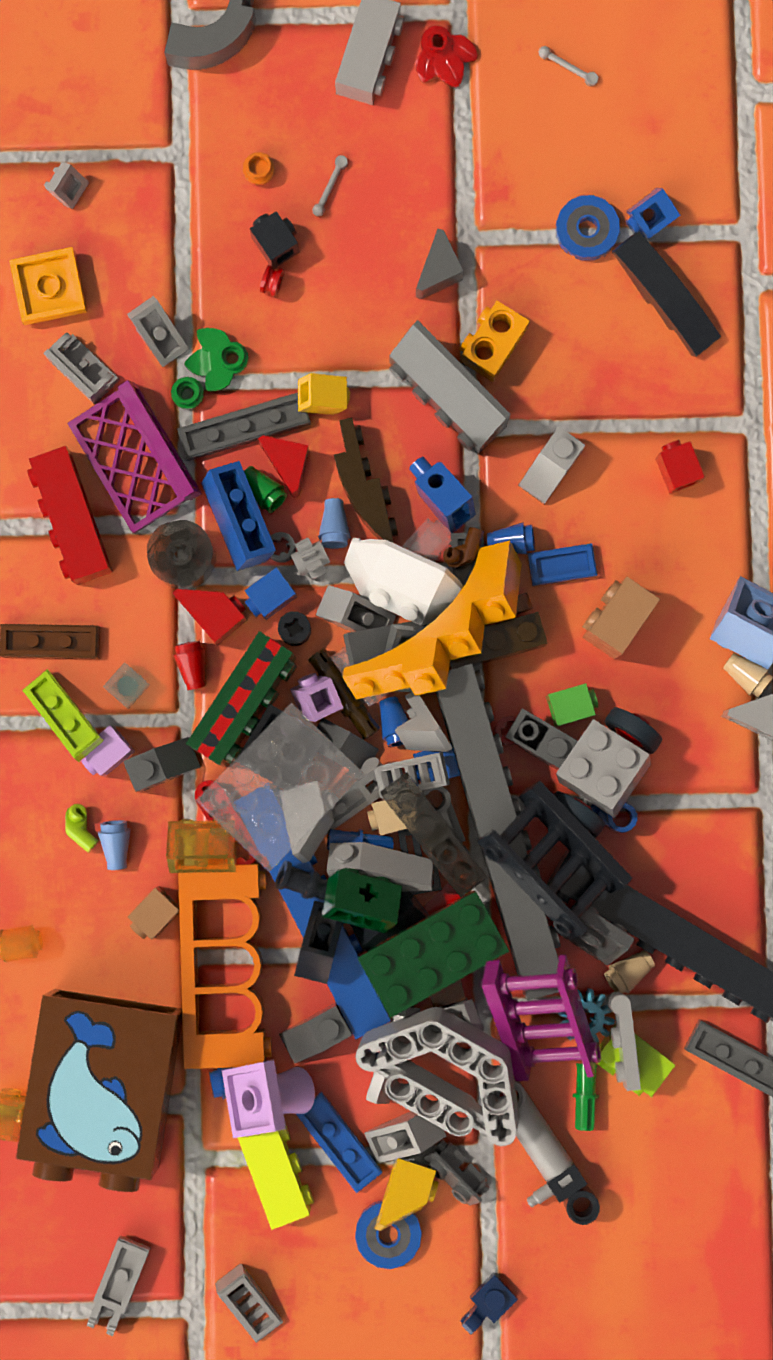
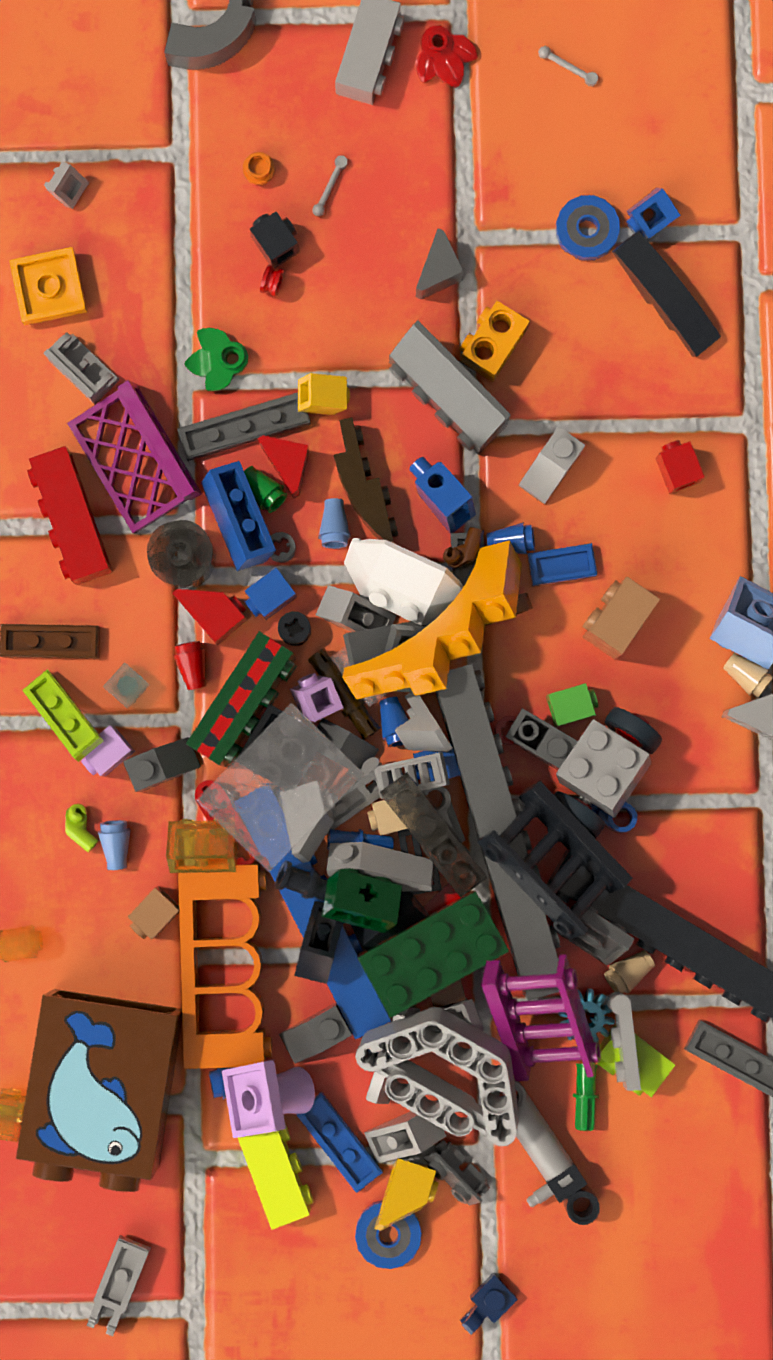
(157, 331): light grey slope -> none
(187, 383): green plate -> none
(232, 1281): light grey slope -> none
(310, 558): light grey gear -> none
(429, 540): clear brick -> none
(506, 640): dark brown brick -> none

